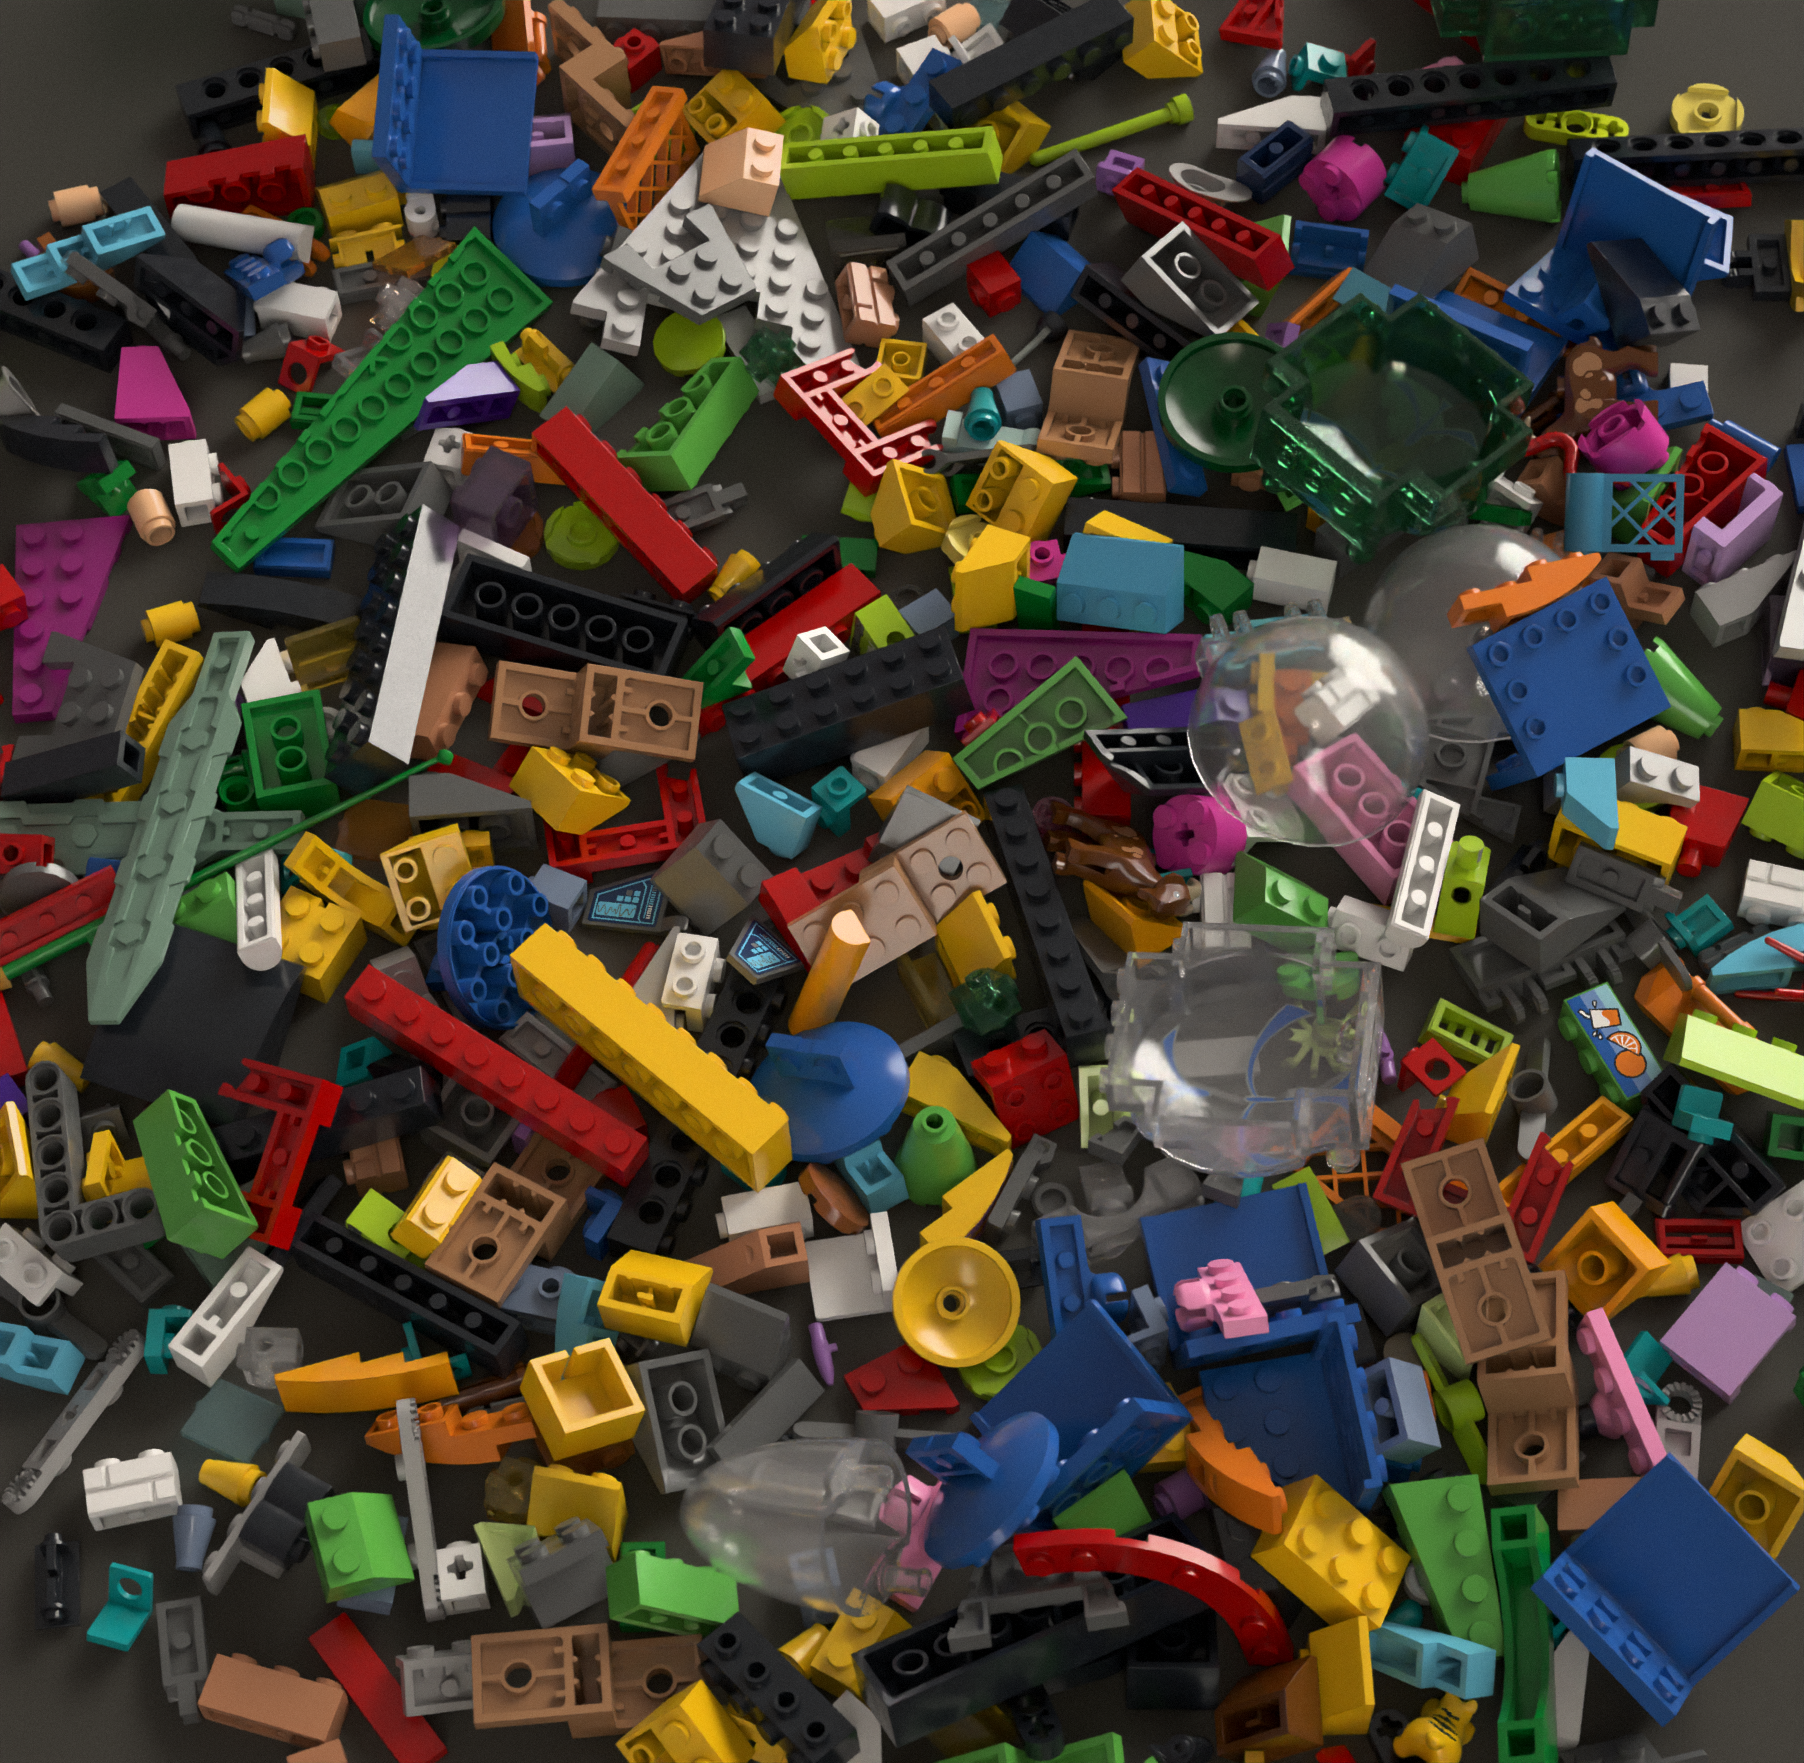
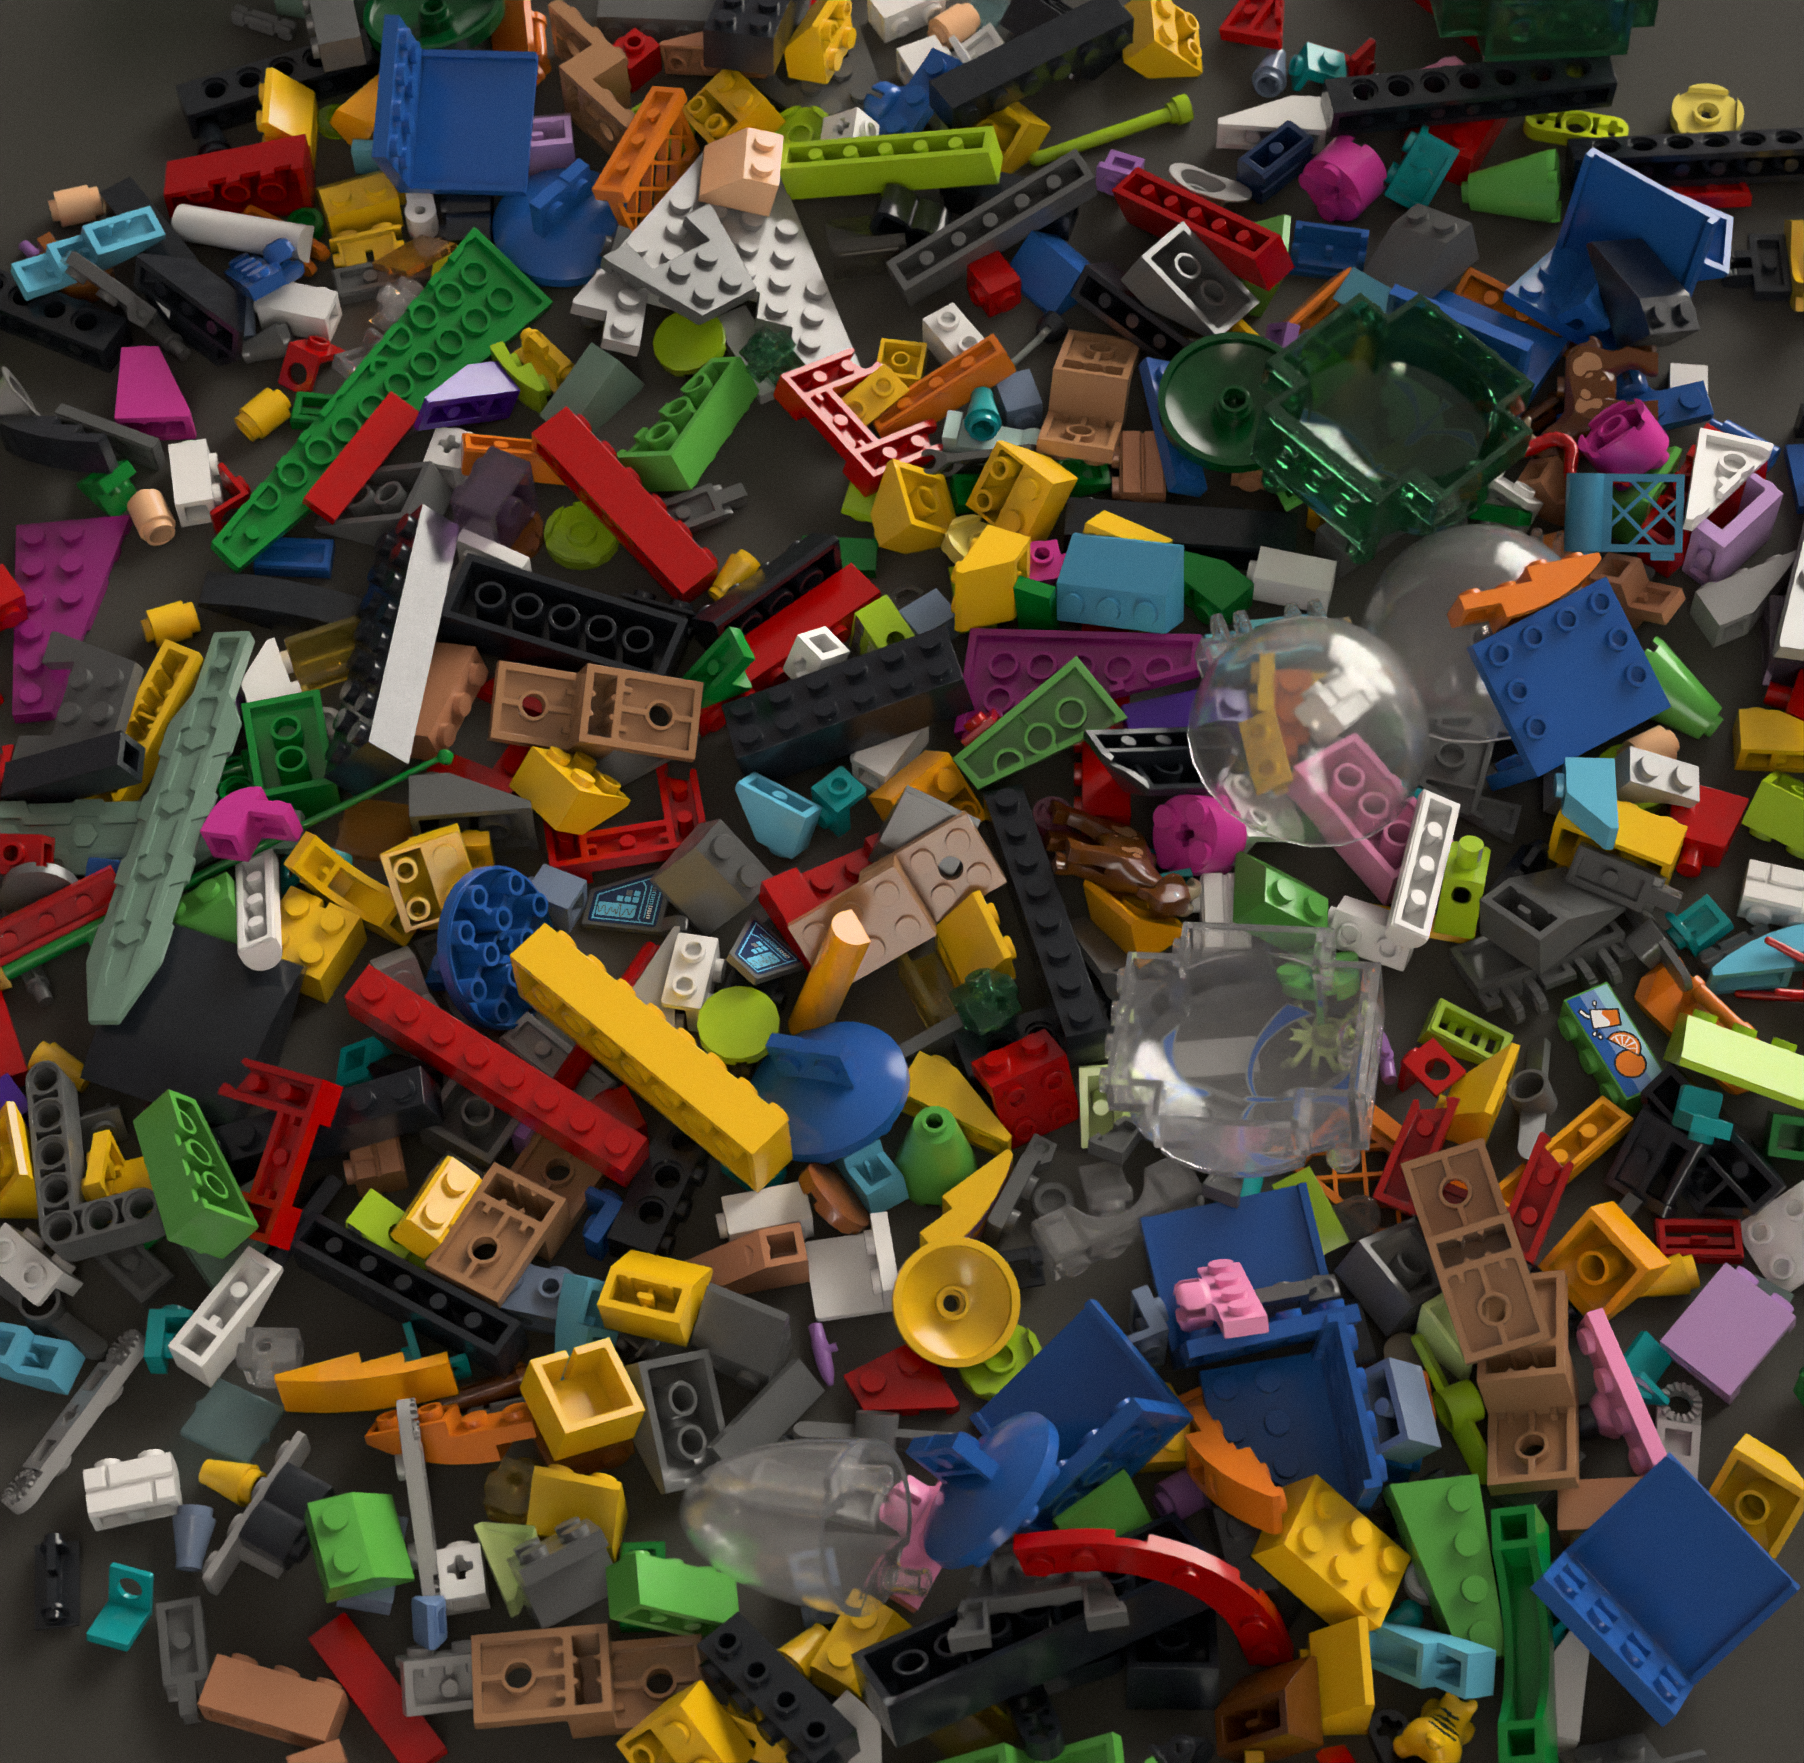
(243, 819): none -> dark pink brick
(361, 458): none -> red tile
(429, 1621): none -> medium blue slope
(737, 1024): none -> lime tile
(866, 304): nougat brick -> none
(1067, 1275): blue plate -> none
(1718, 469): none -> white wing

